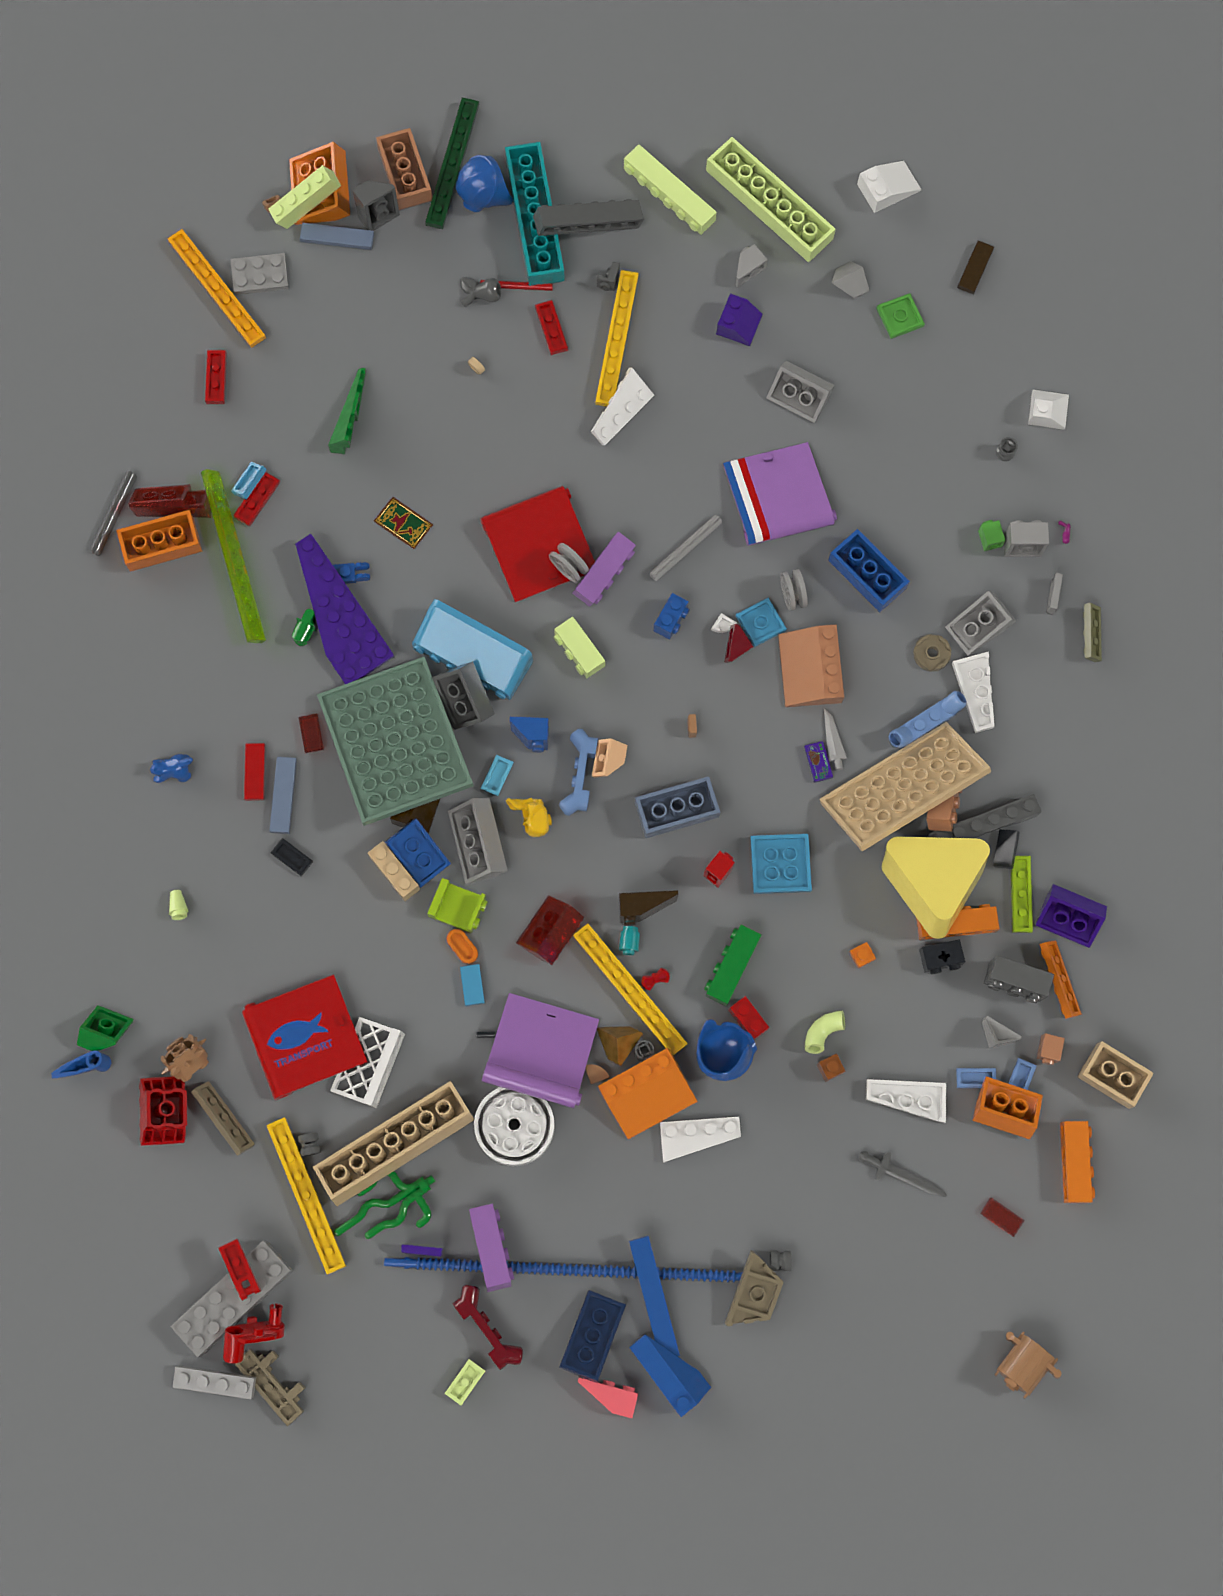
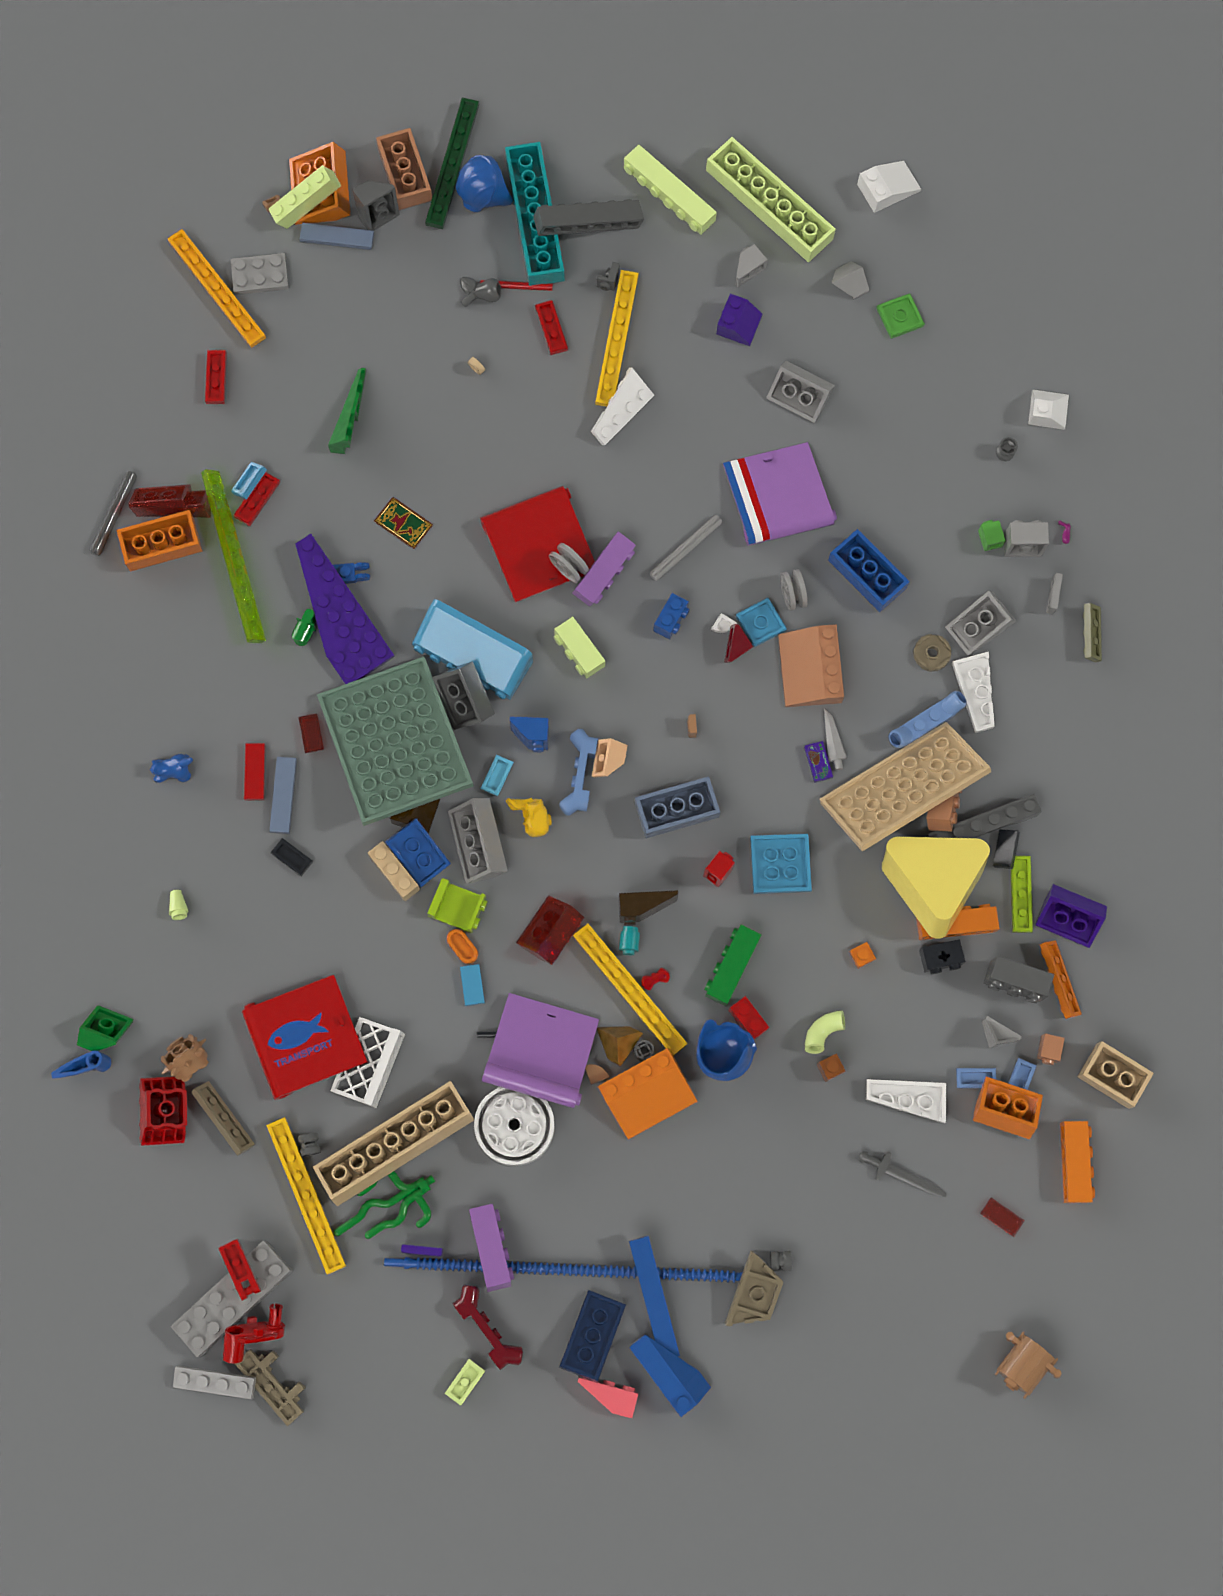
(690, 1136): white wing -> none
(975, 267): dark brown tile -> none

